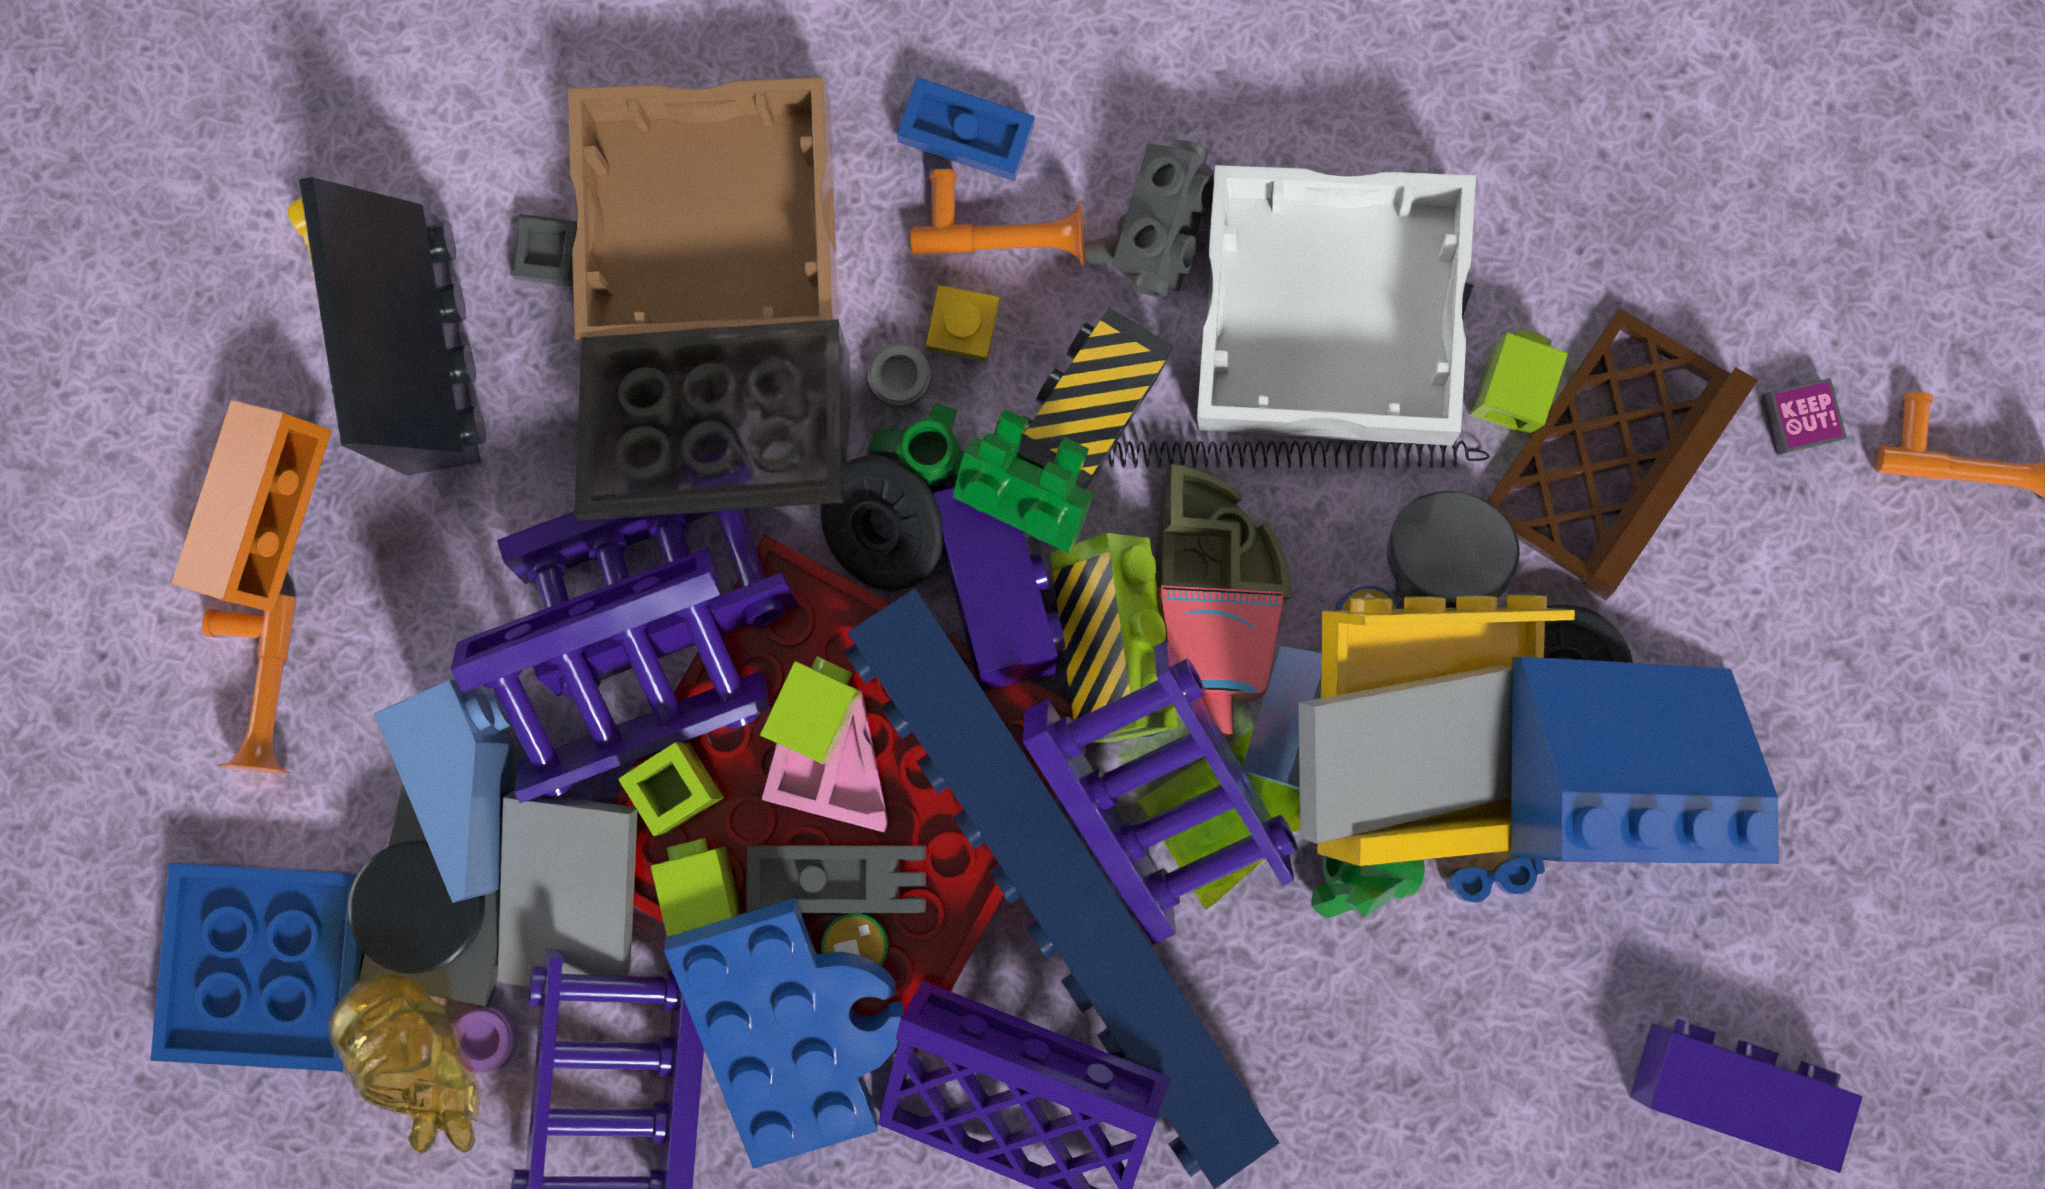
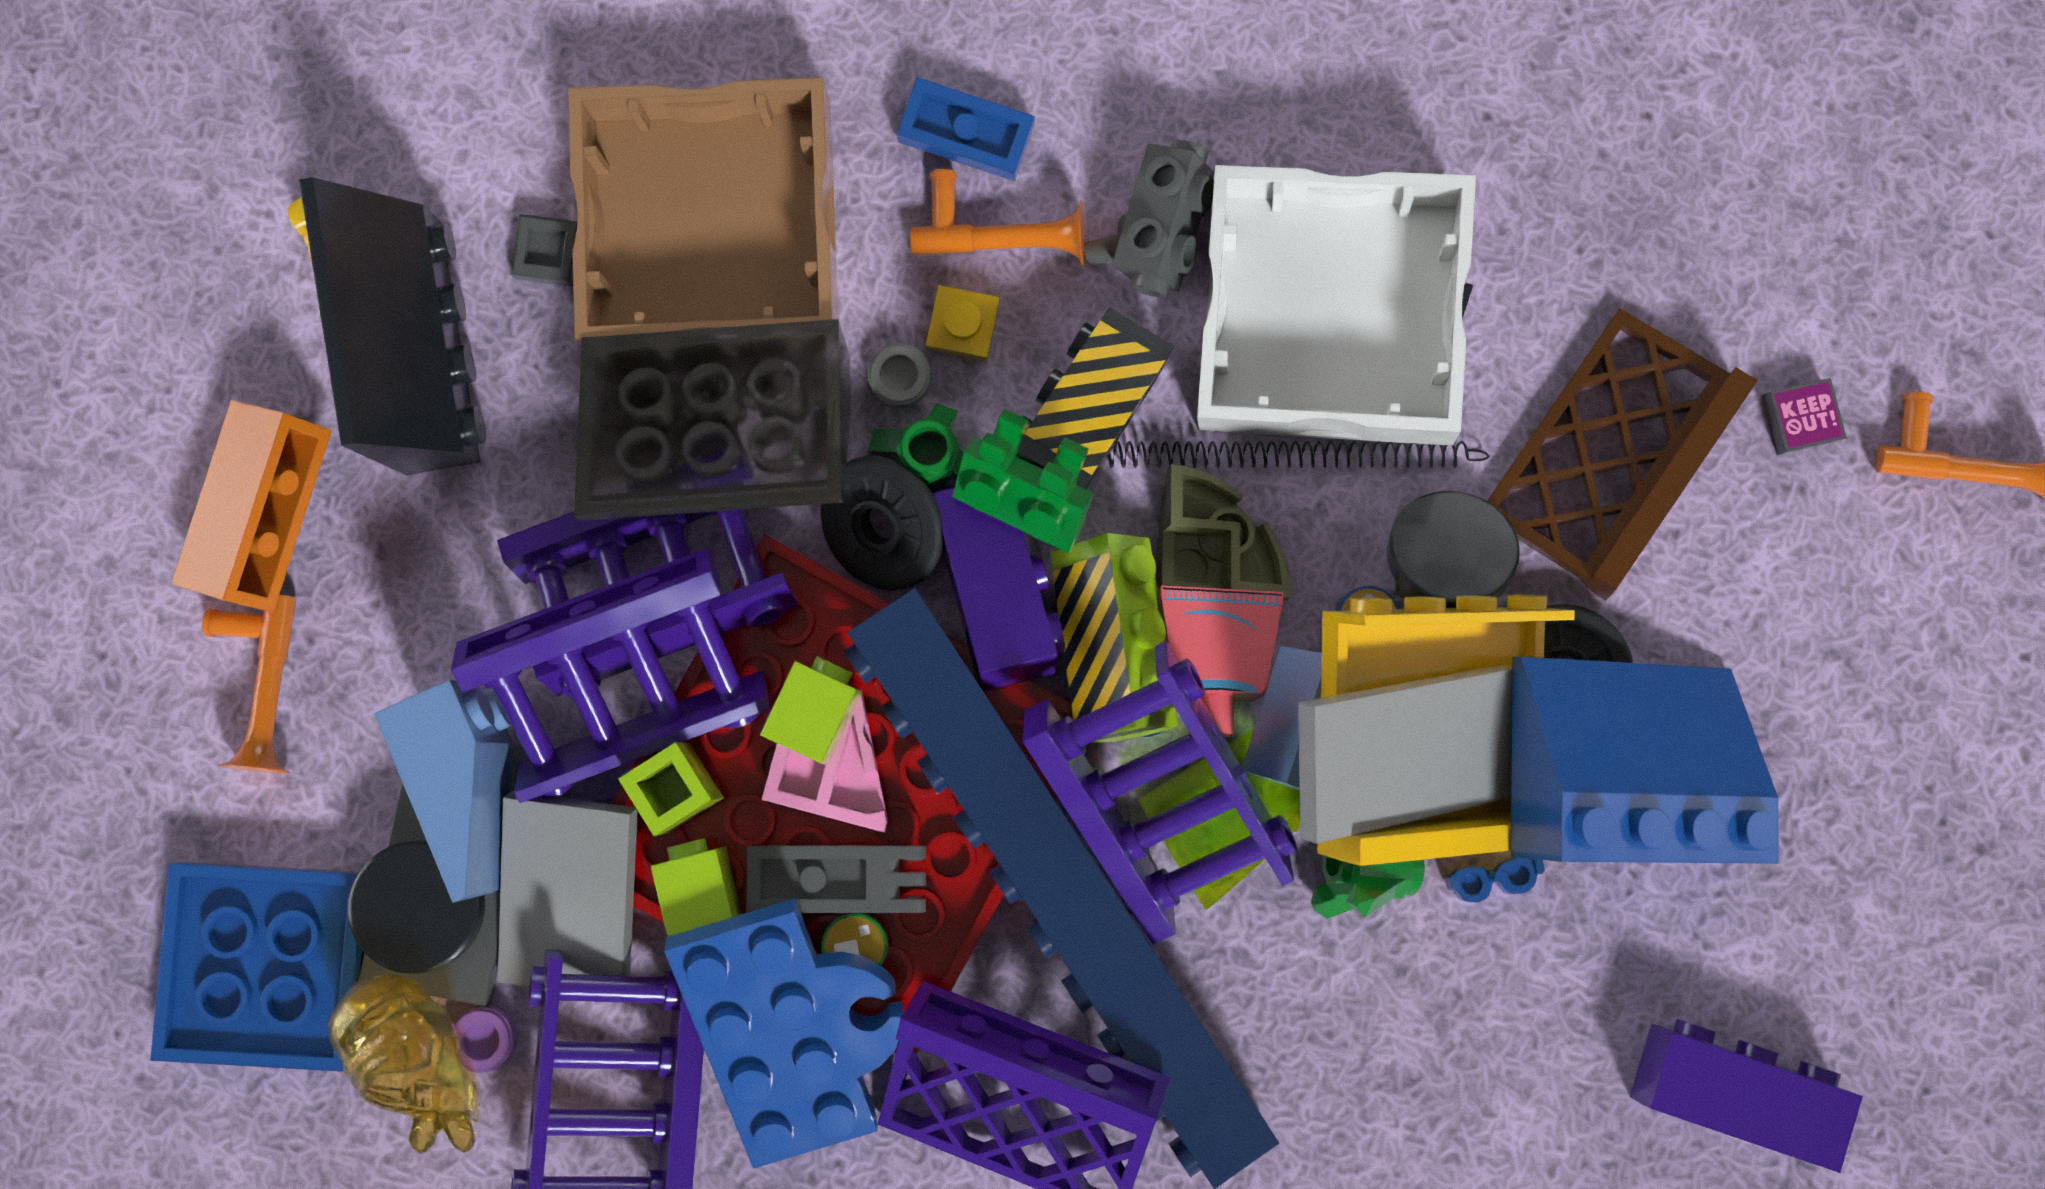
(1519, 381): lime brick -> none

